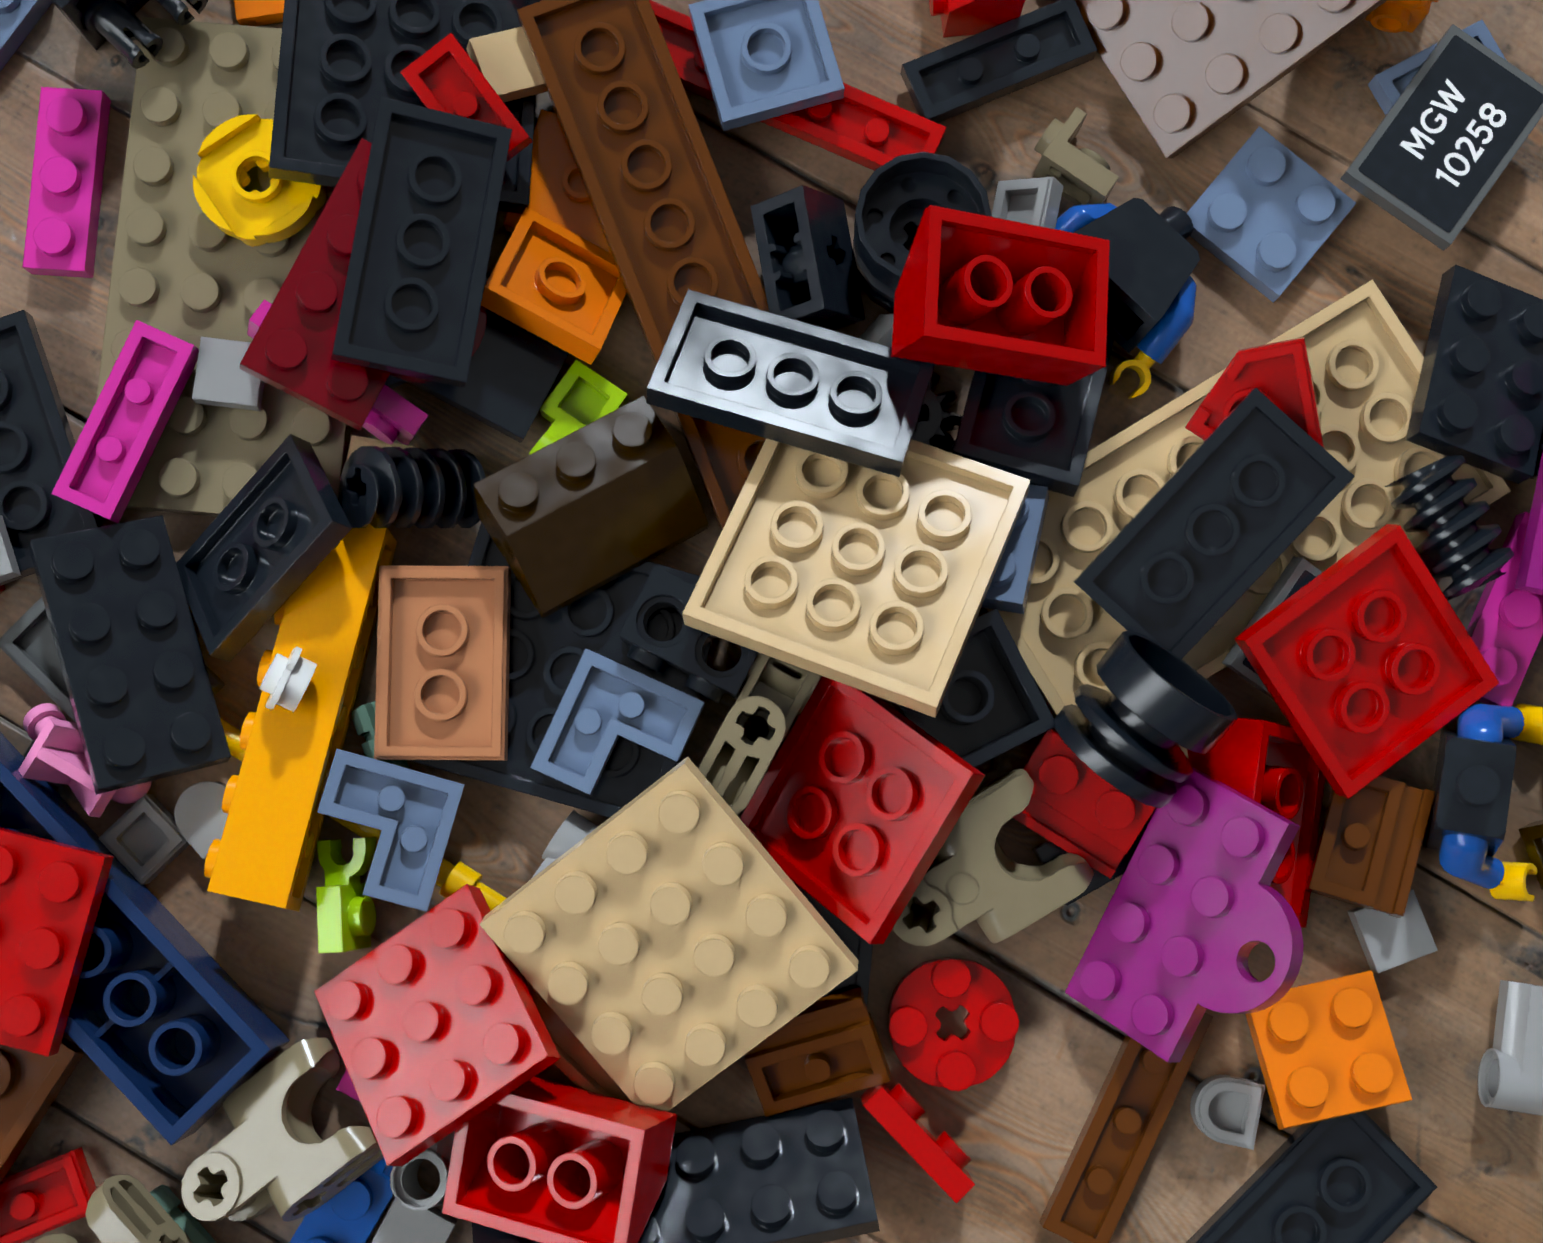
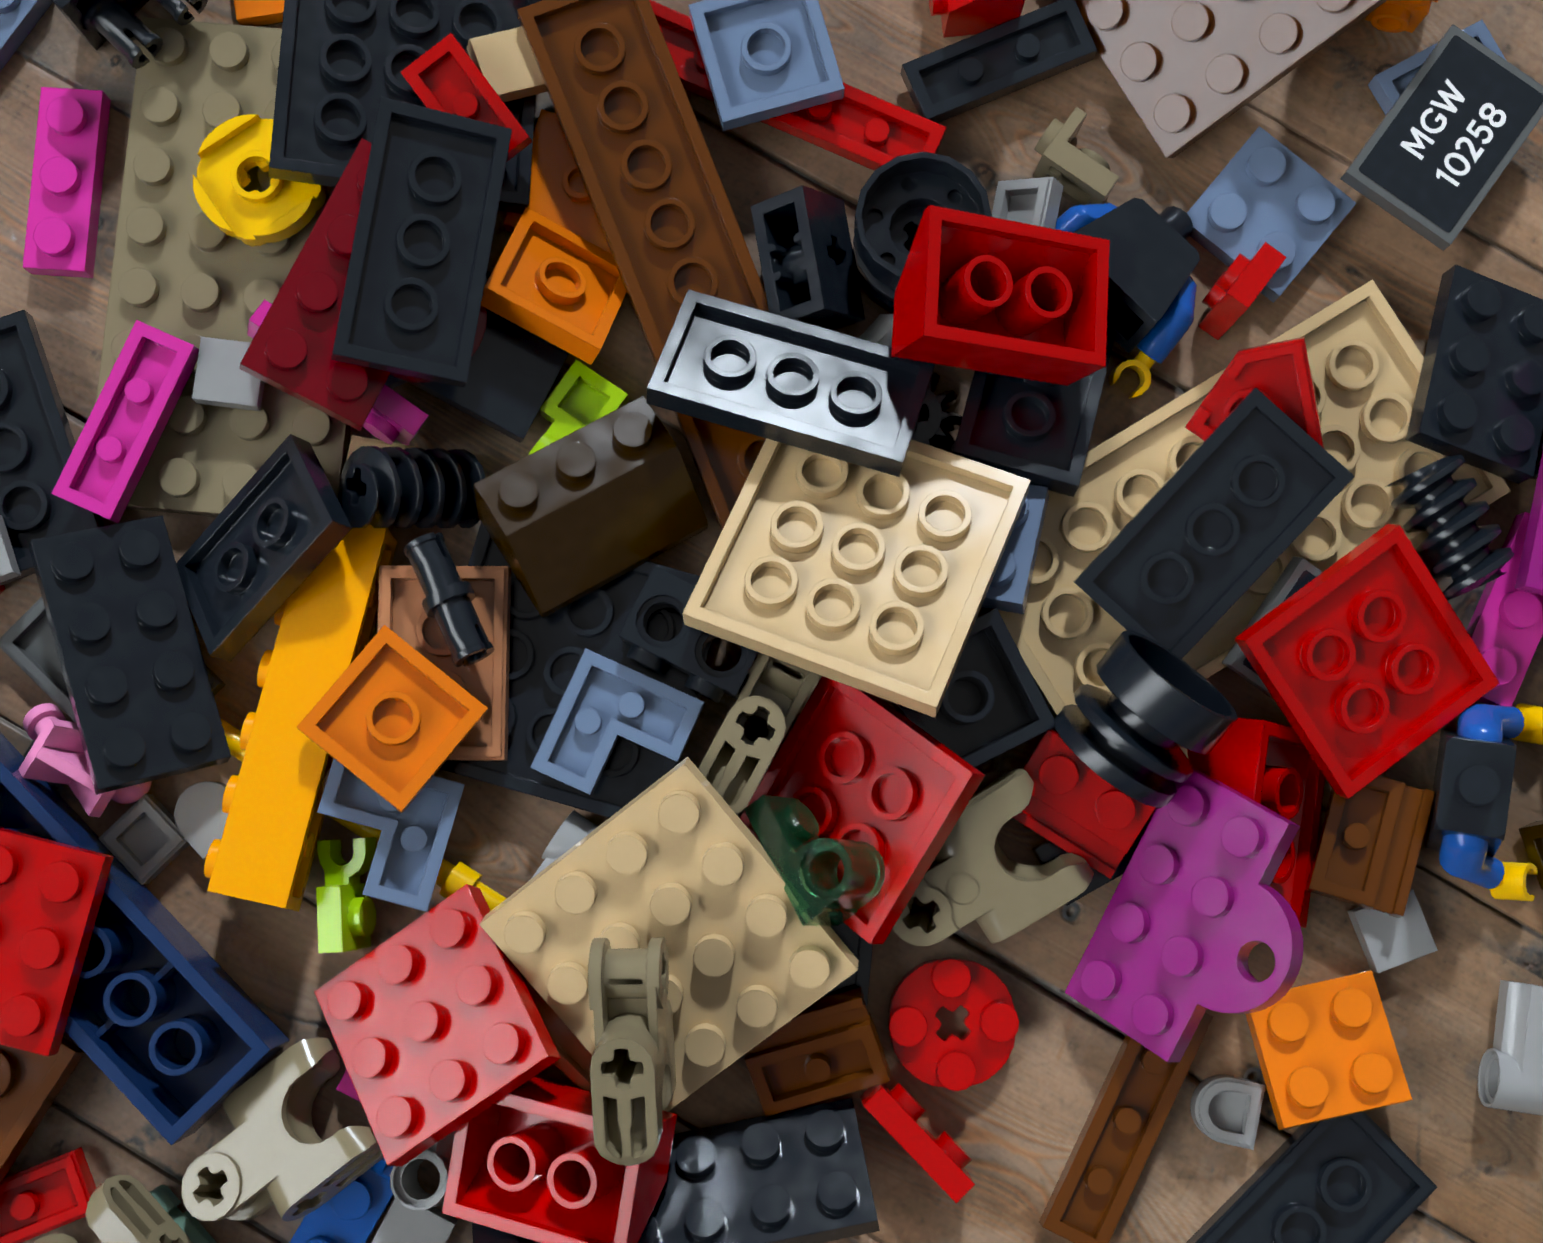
(287, 679): white plate -> none
(392, 718): none -> orange plate
(448, 599): none -> black pin
(633, 1048): none -> dark tan piece
(811, 863): none -> clear green plate
(1238, 289): none -> red plate

